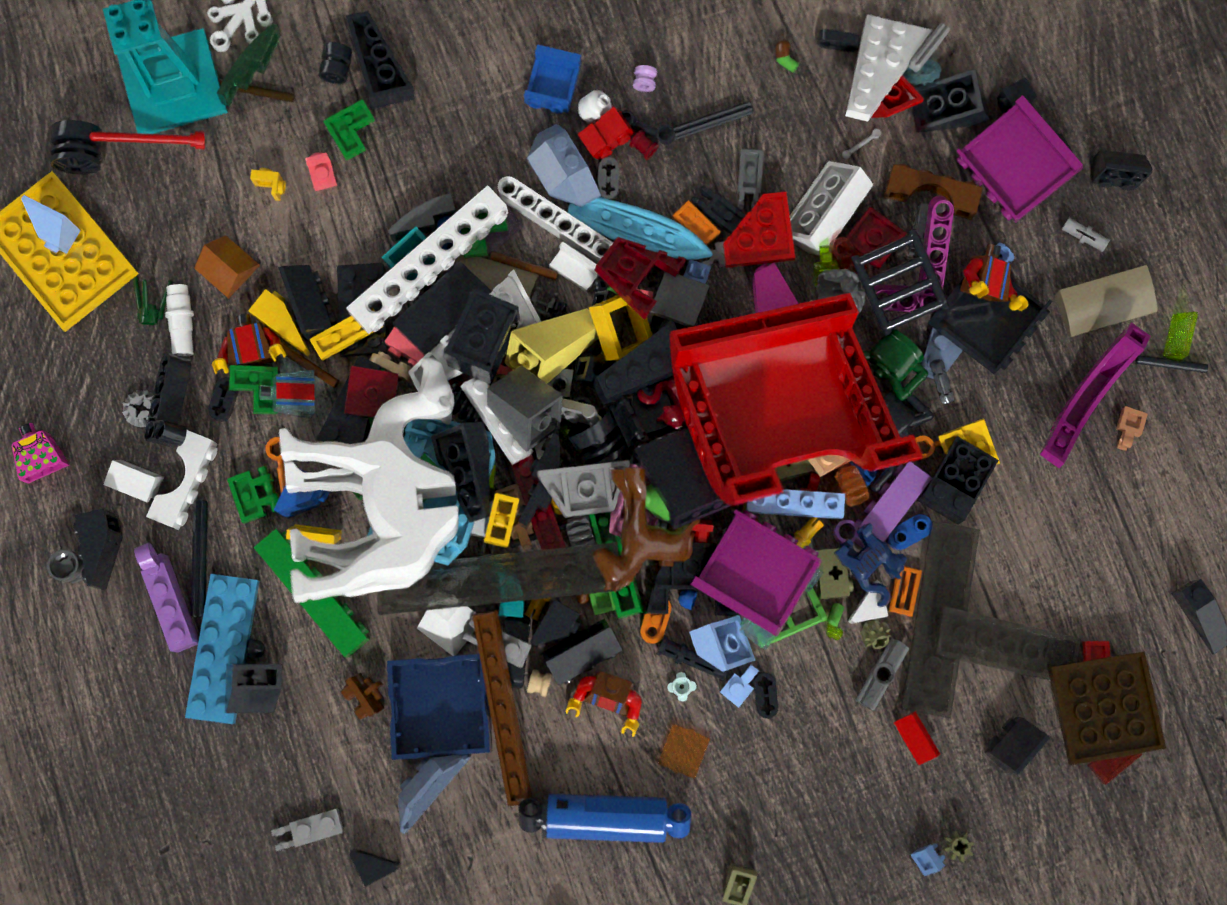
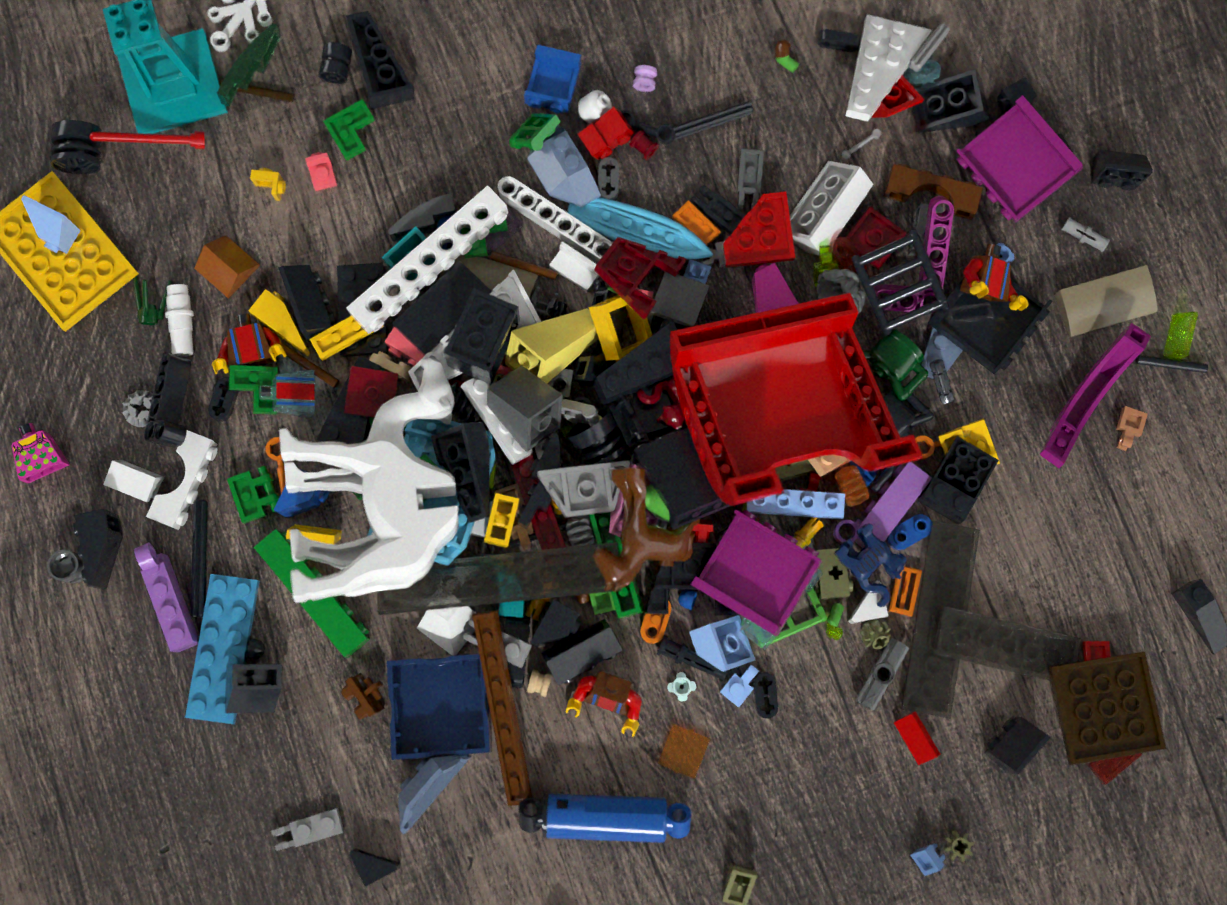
(538, 127): none -> green plate

